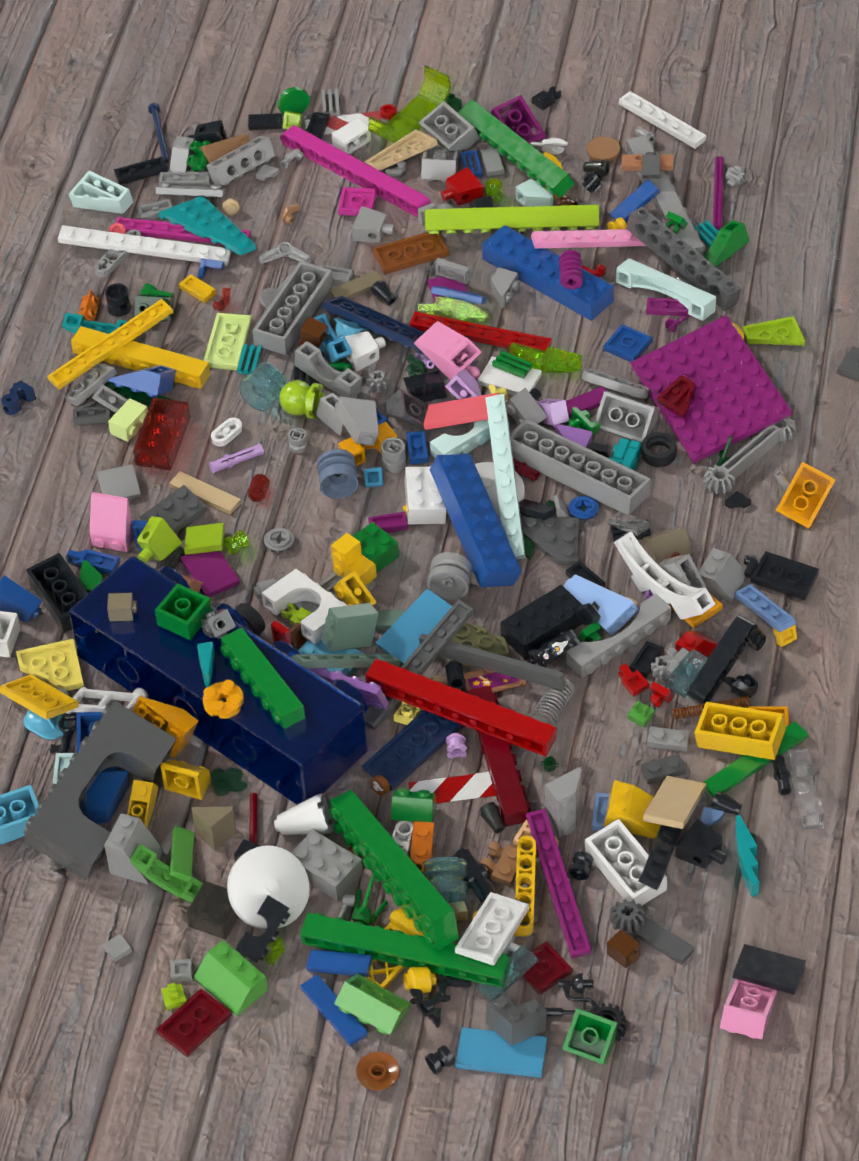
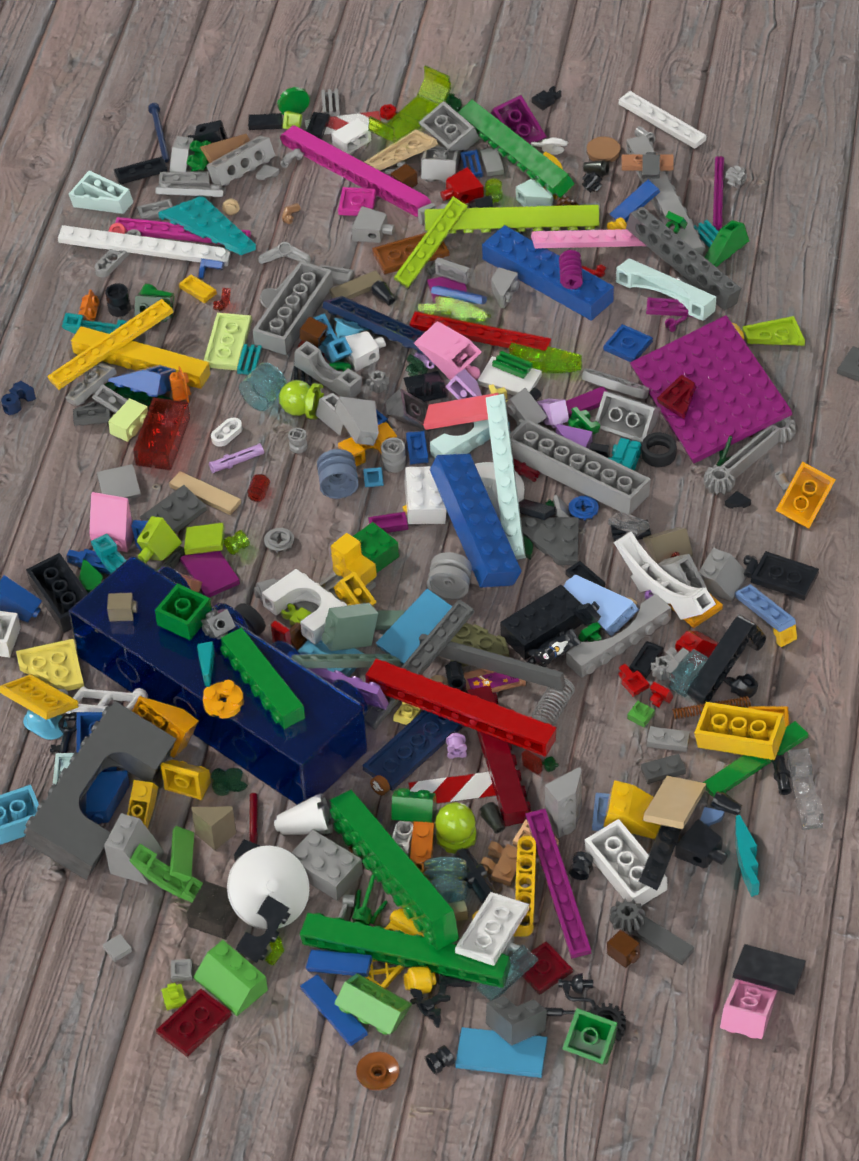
(107, 552): none -> teal slope
(179, 386): none -> orange hinge
(406, 175): none -> reddish brown panel
(430, 242): none -> lime tile
(455, 827): none -> lime tile
(532, 762): none -> clear red tile

